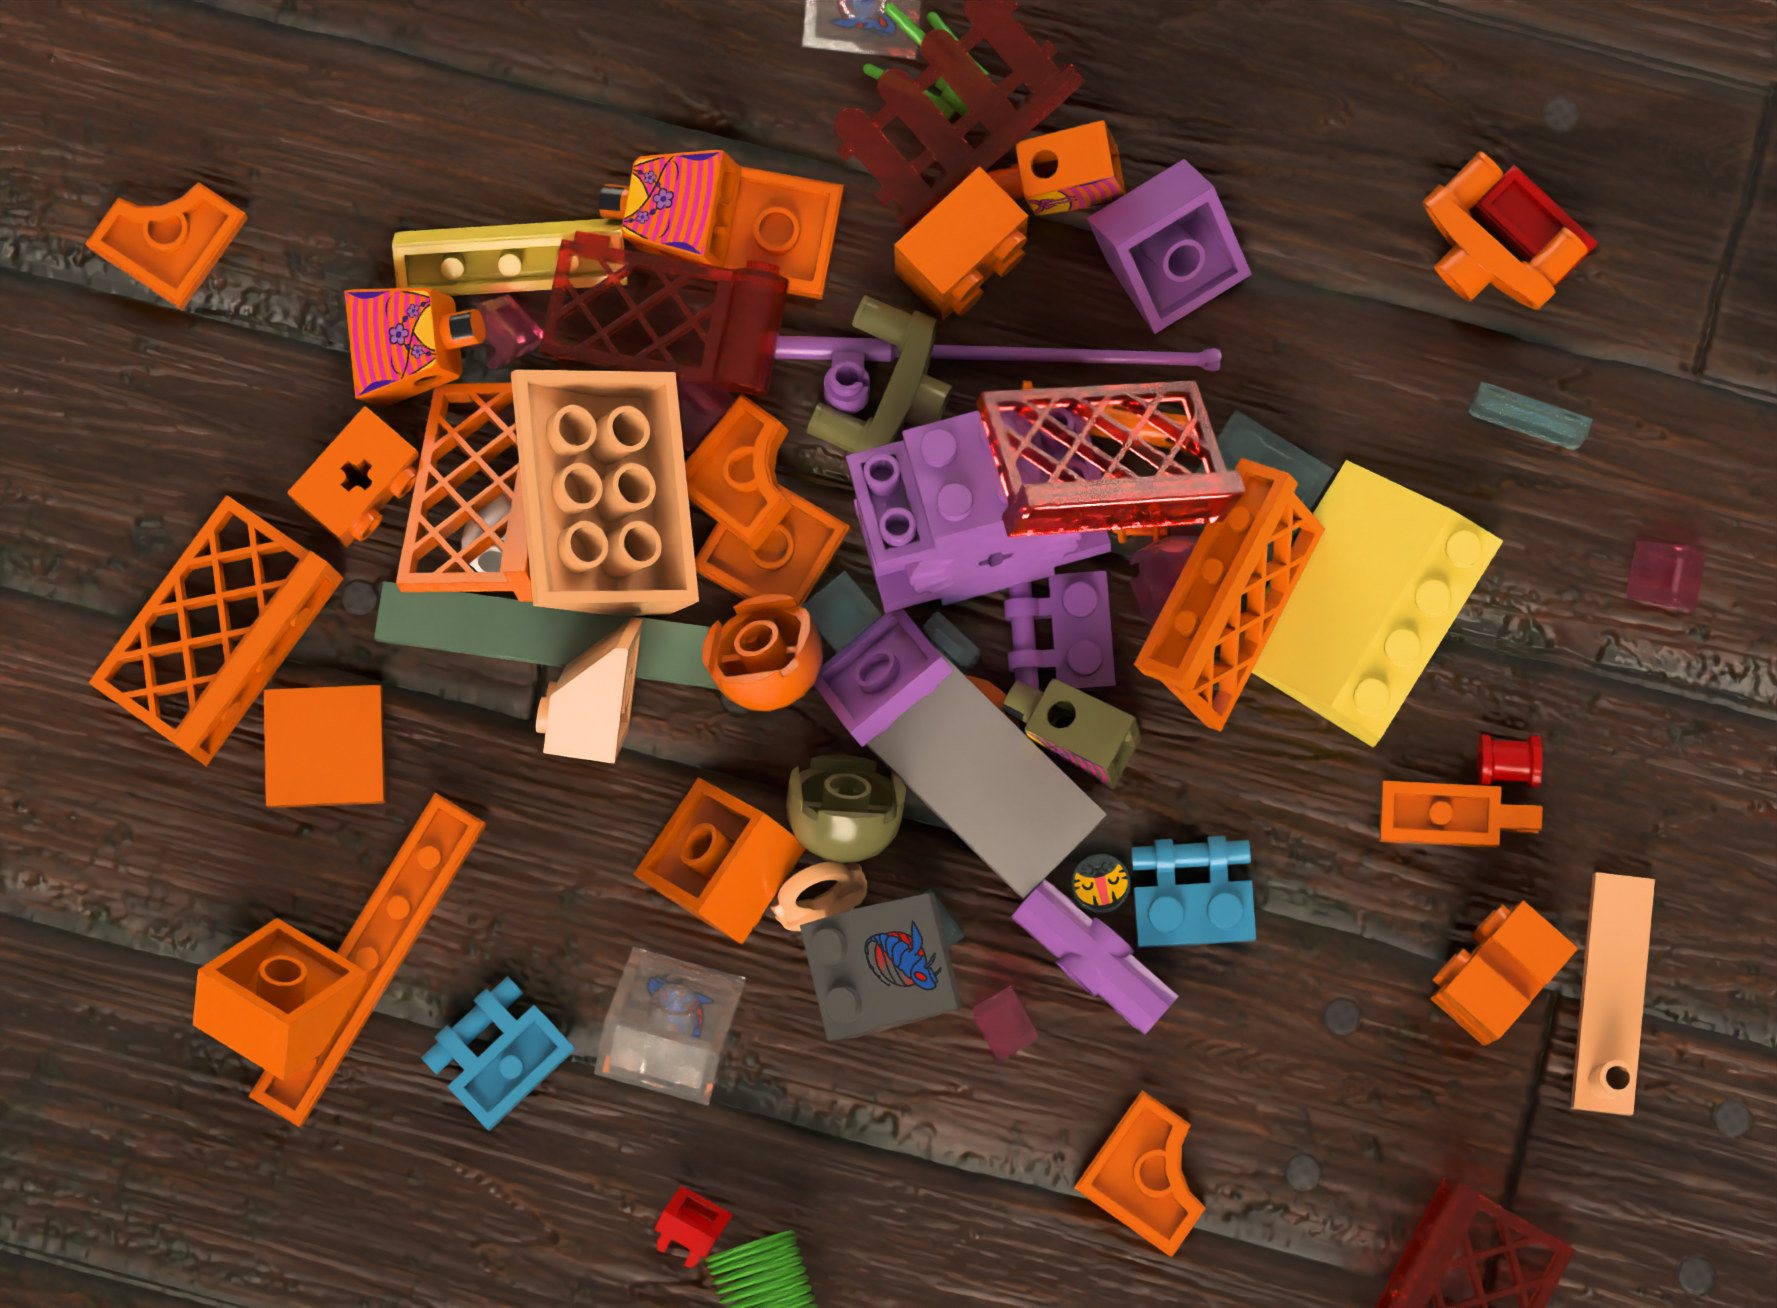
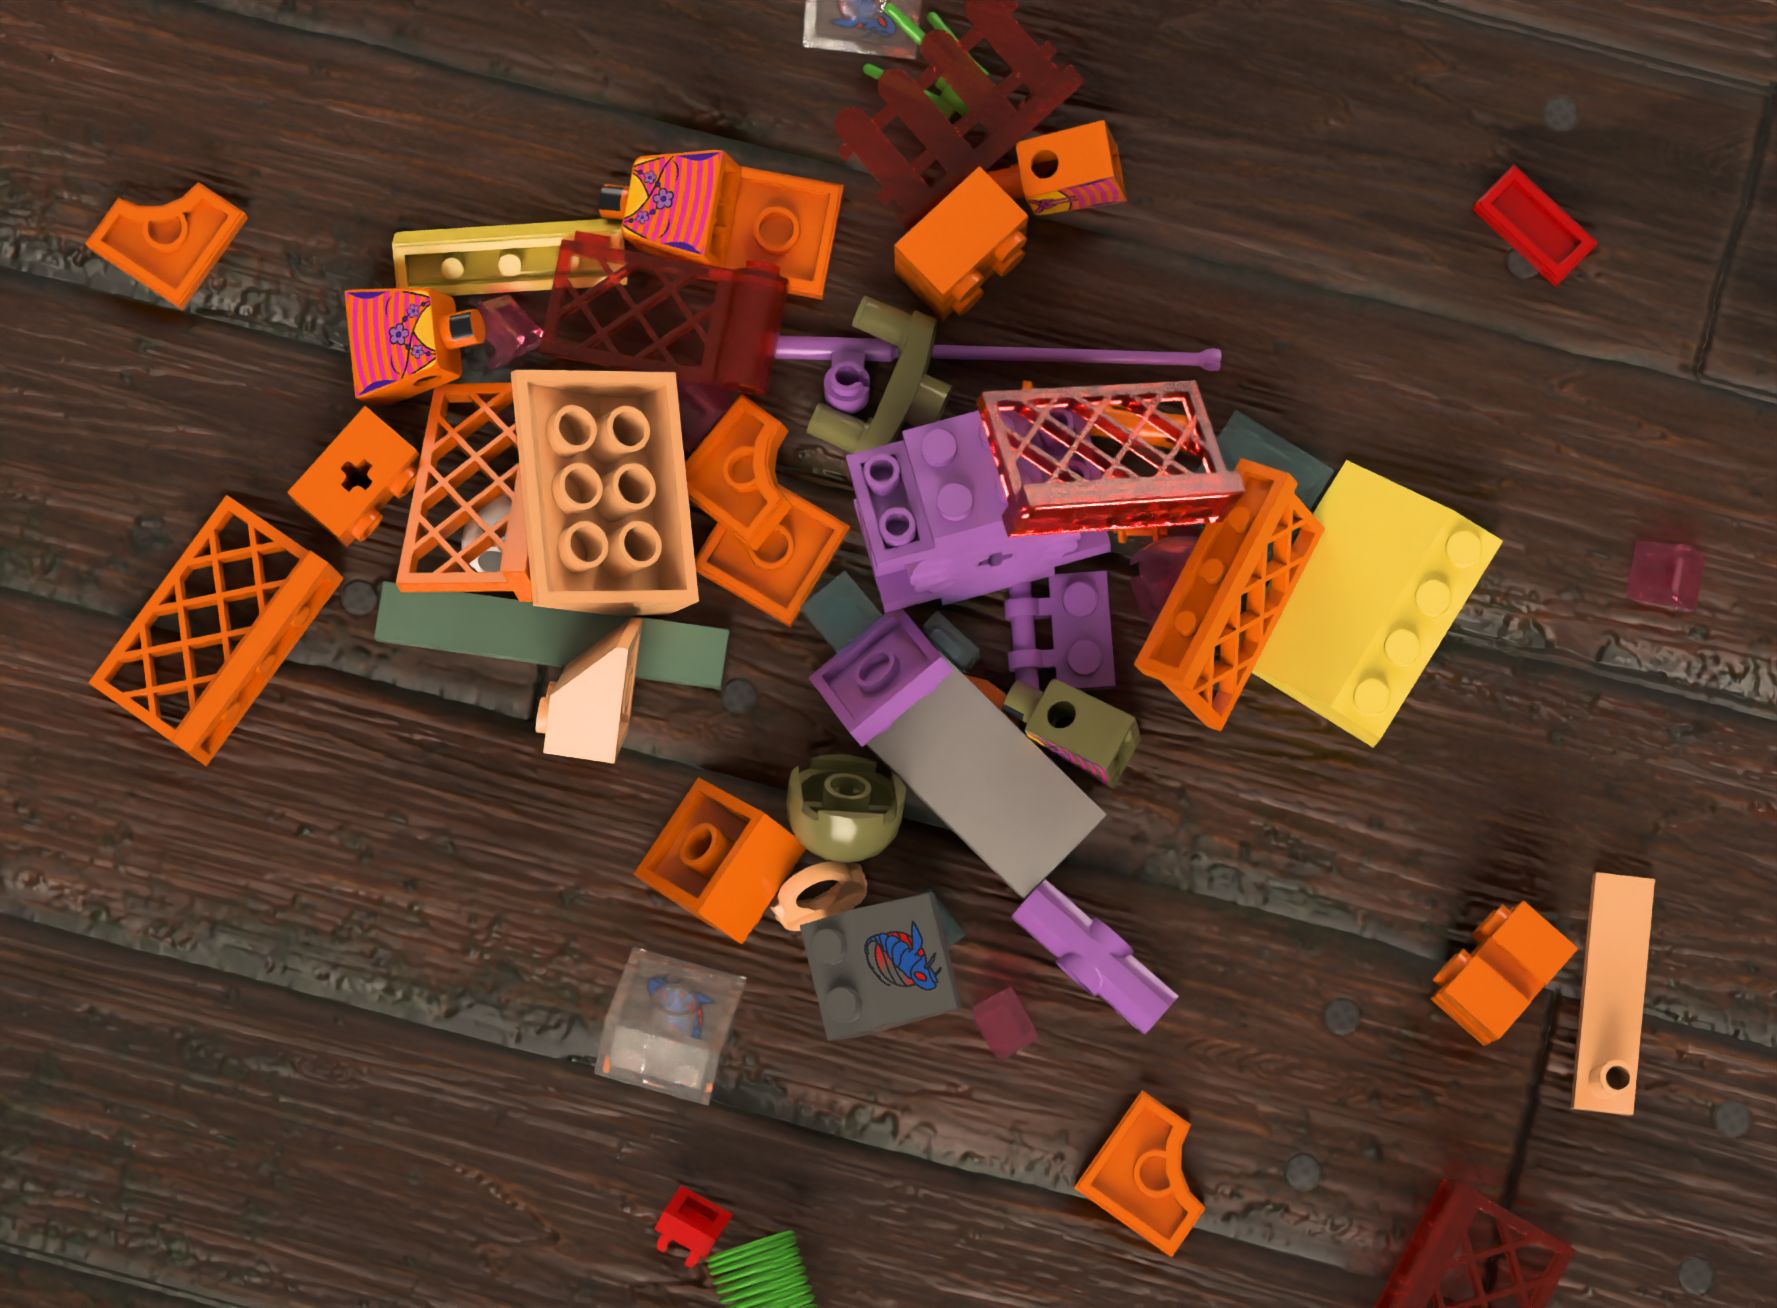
(276, 997): orange slope -> none
(324, 746): orange tile -> none
(381, 943): orange tile -> none
(507, 1068): dark azure plate -> none
(764, 653): orange cylinder -> none
(1100, 884): tile -> none
(1170, 245): medium lavender slope -> none
(1193, 912): dark azure plate -> none
(1451, 814): orange plate -> none
(1479, 257): orange connector -> none
(1509, 760): red bush -> none
(1529, 416): clear light blue tile -> none

